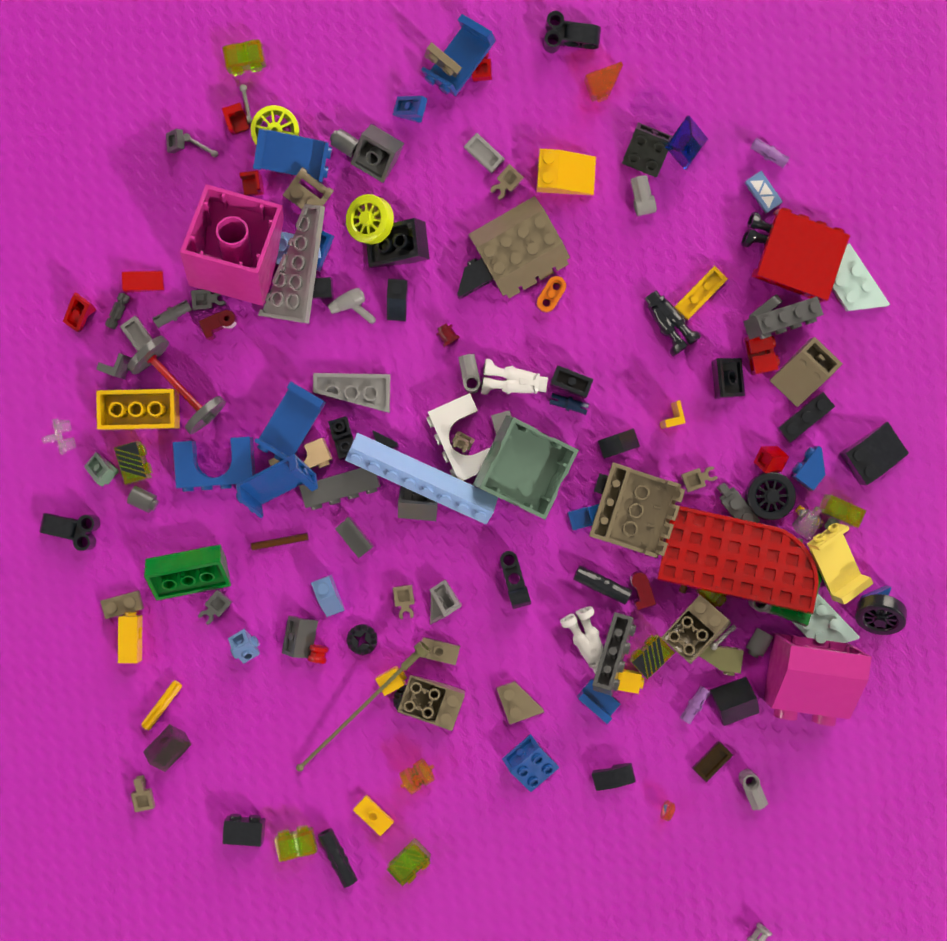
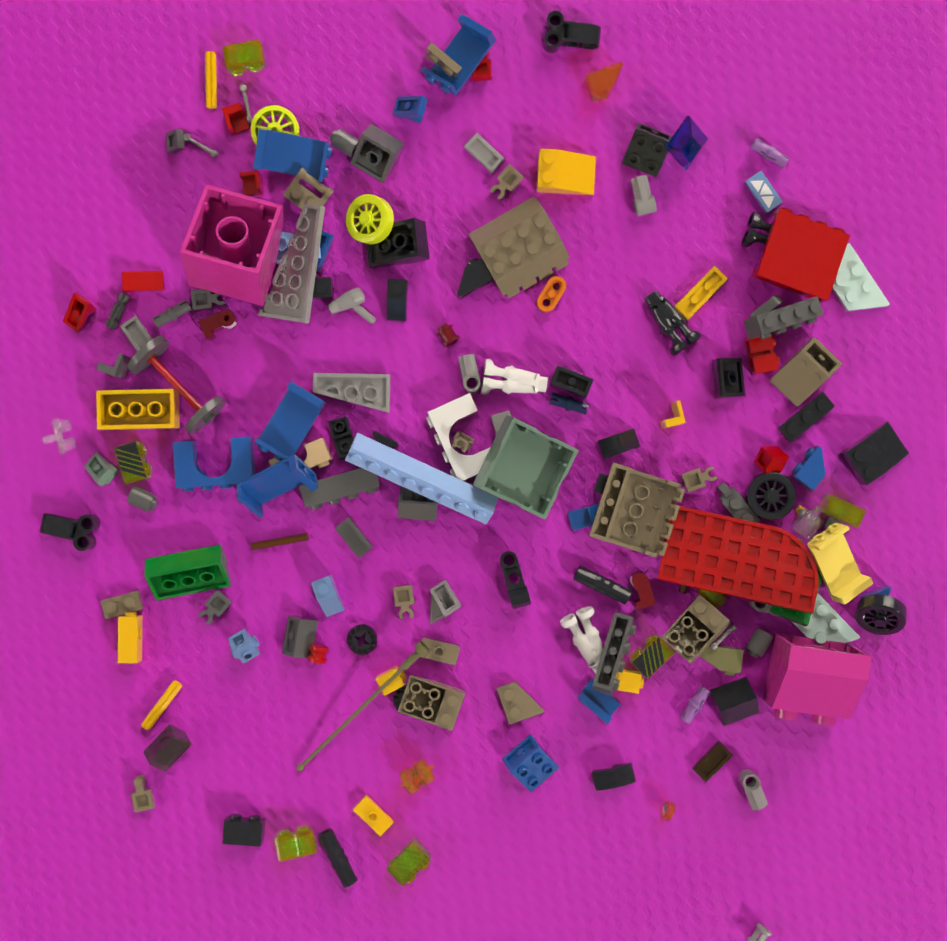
(210, 80): none -> yellow axle

